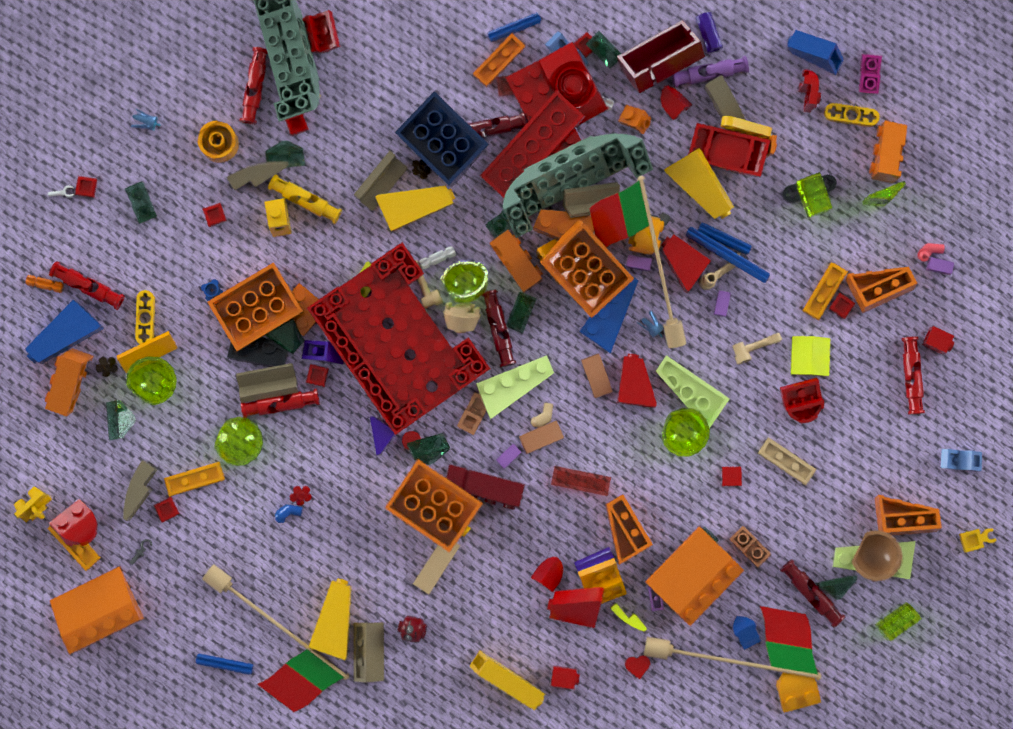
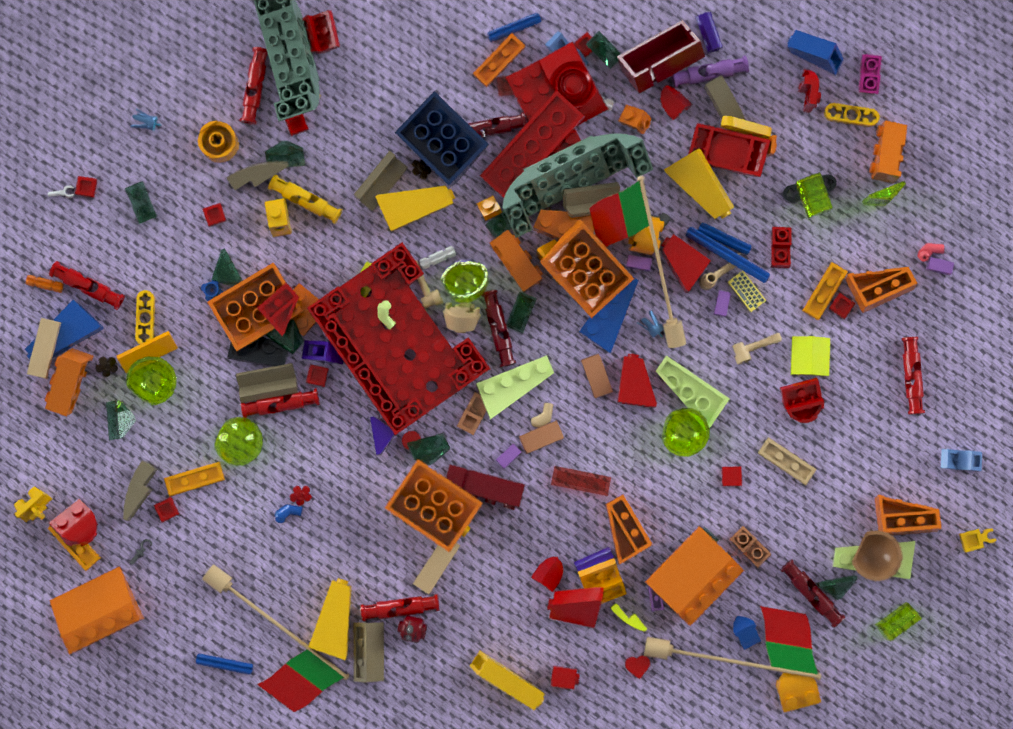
(44, 348): none -> tan tile
(225, 271): none -> clear green slope
(279, 307): none -> red wing
(383, 314): none -> yellowish green arm
(383, 610): none -> red piece
(489, 208): none -> light orange plate
(746, 291): none -> tile
(780, 247): none -> red slope
(938, 340): red brick -> none

